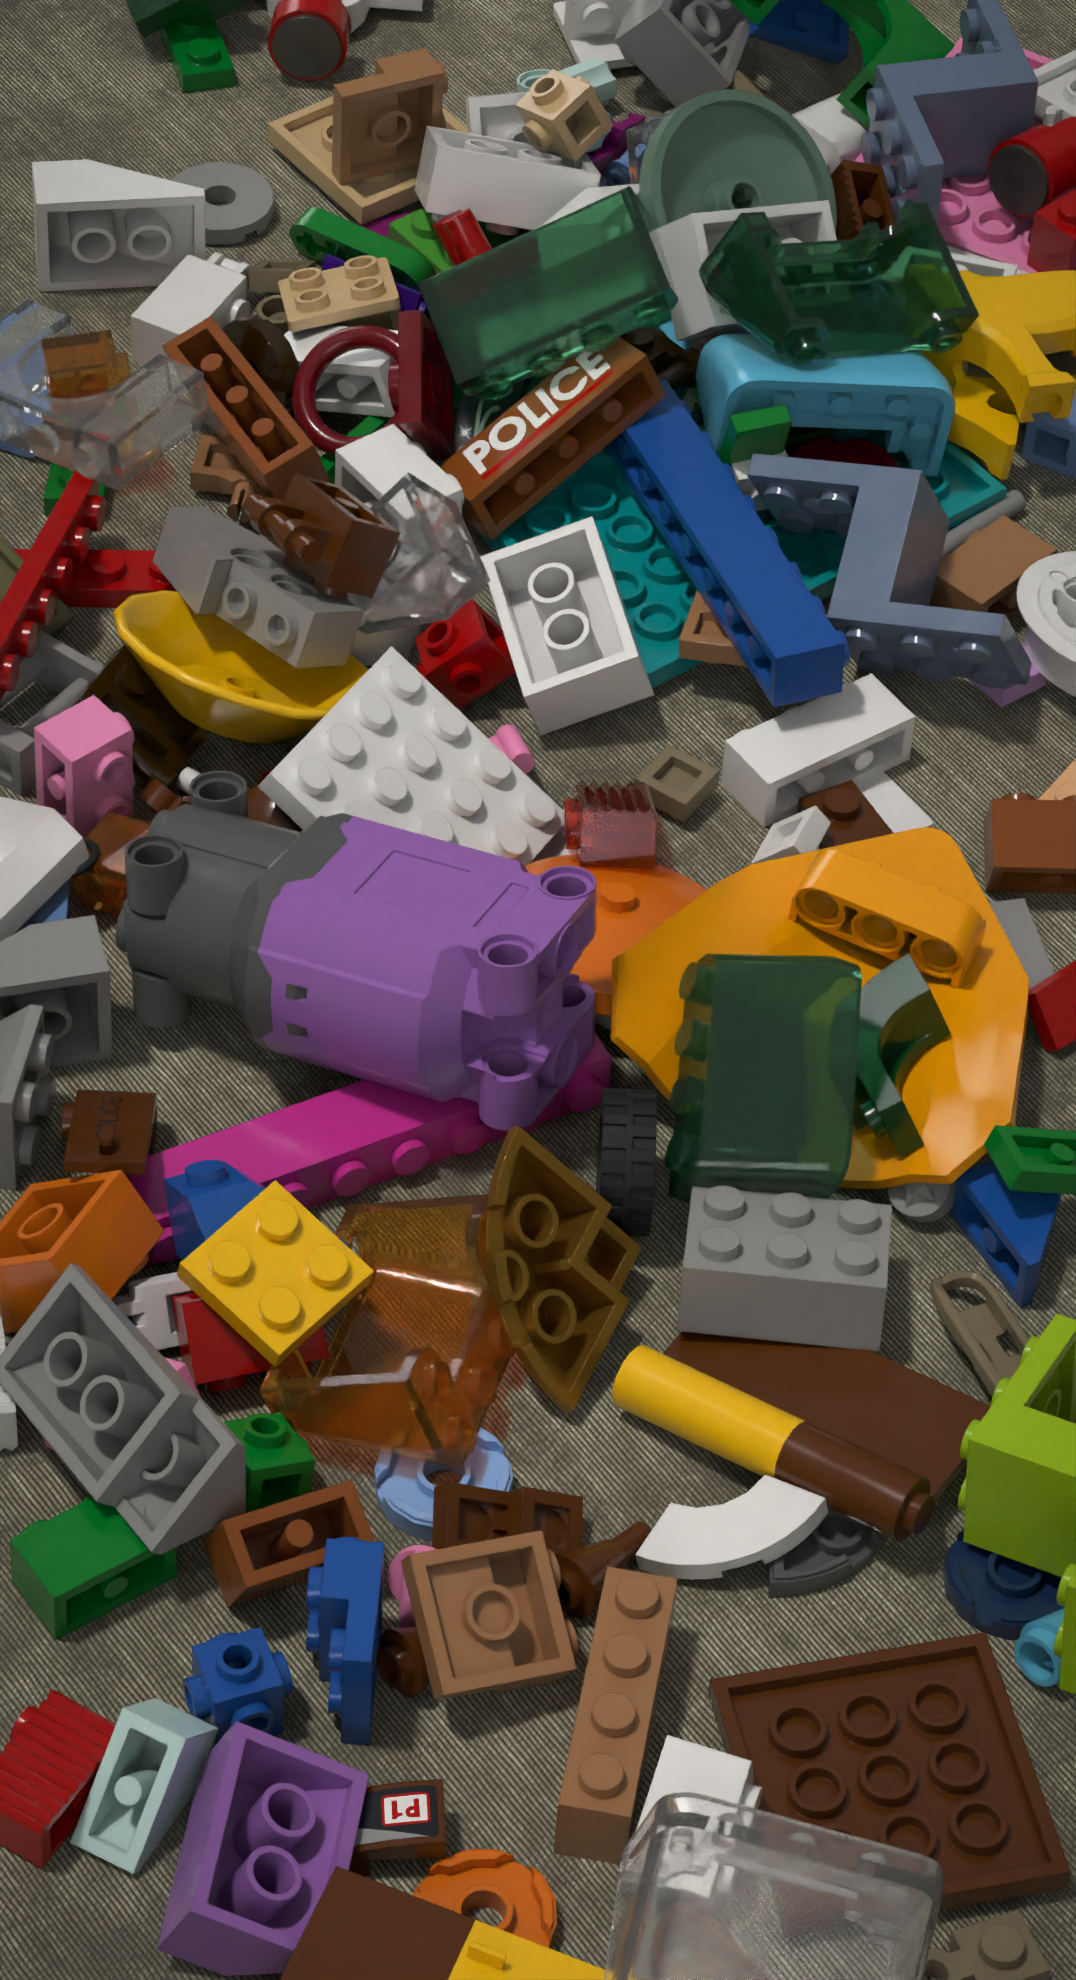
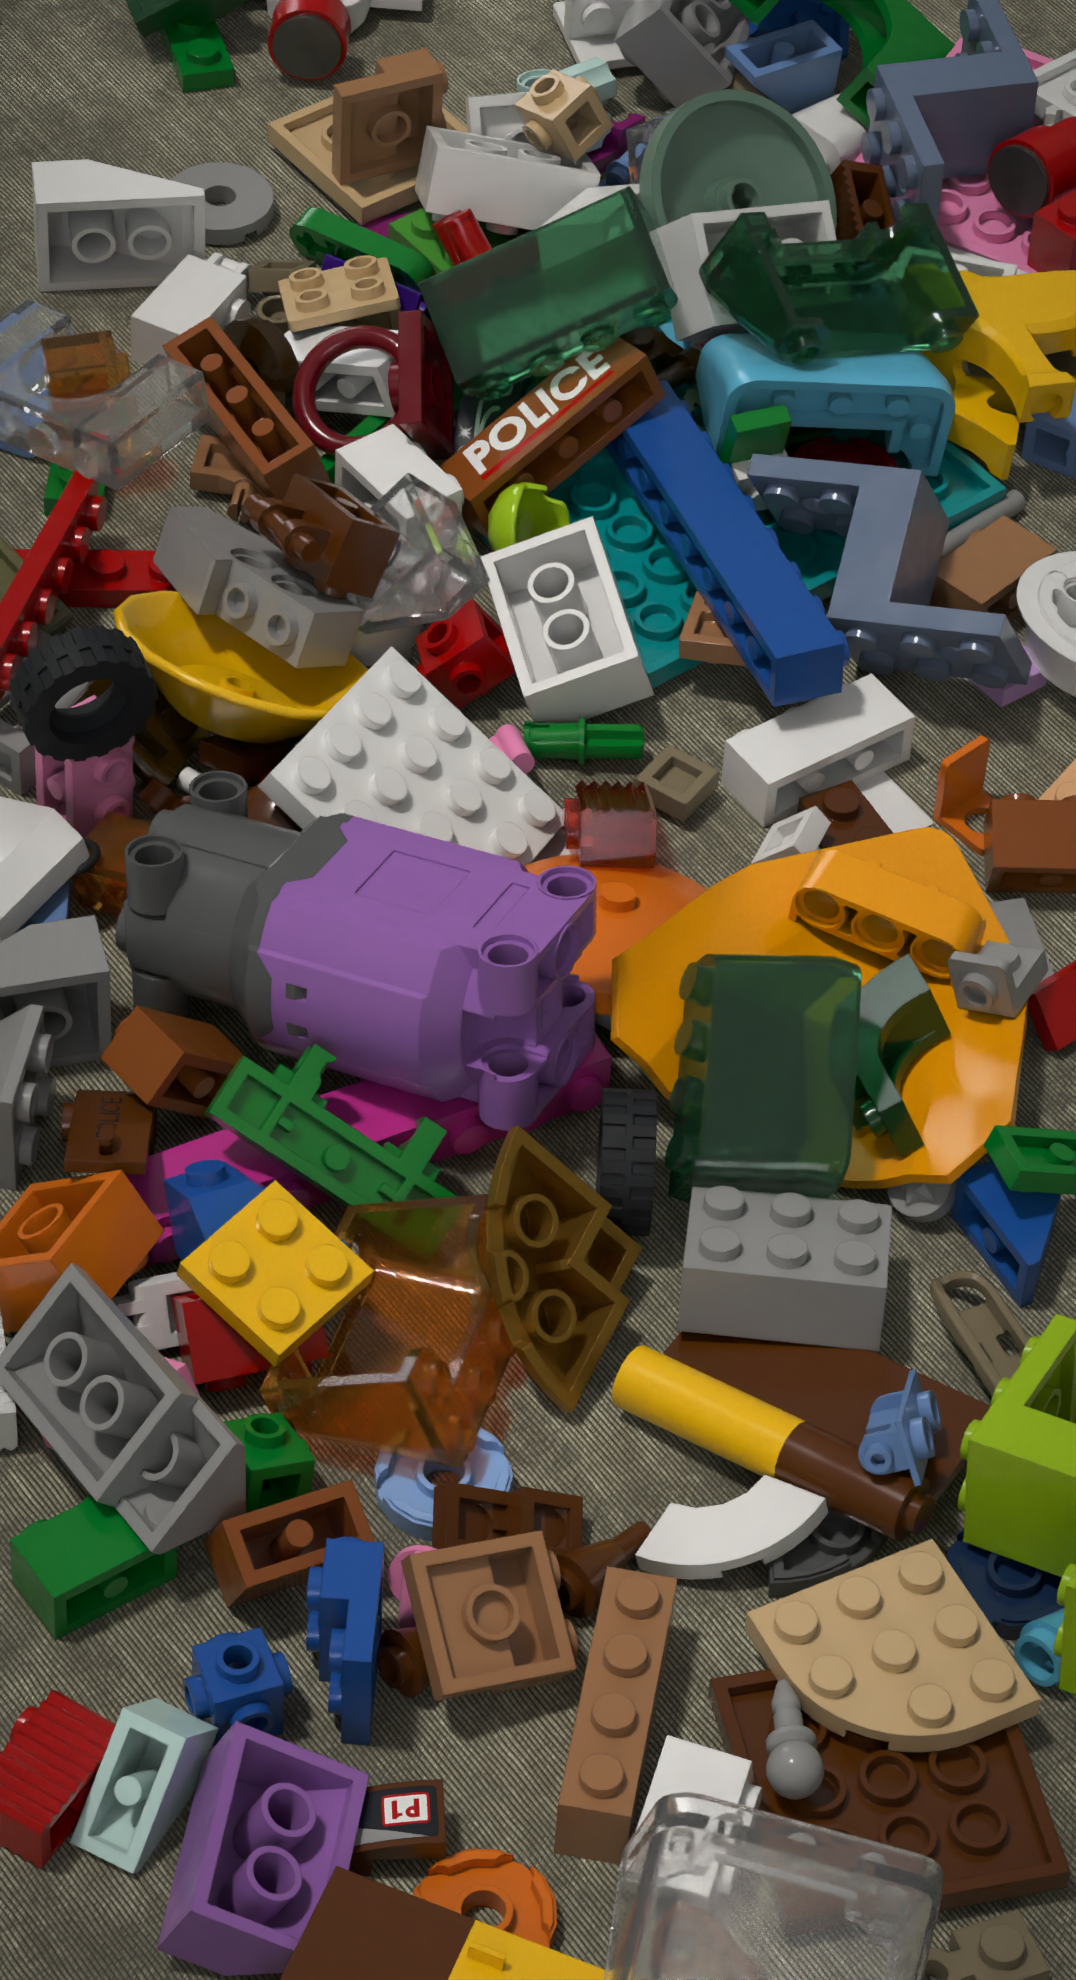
(72, 661): none -> black tyre
(171, 1060): none -> dark orange brick
(240, 757): none -> reddish brown plate
(290, 1125): none -> green hinge
(524, 513): none -> lime hair
(584, 741): none -> green axle
(790, 64): none -> medium blue slope
(793, 1762): none -> light grey bar
(895, 1655): none -> tan plate
(901, 1431): none -> medium blue hinge
(962, 792): none -> orange bracket
(997, 977): none -> light grey bracket

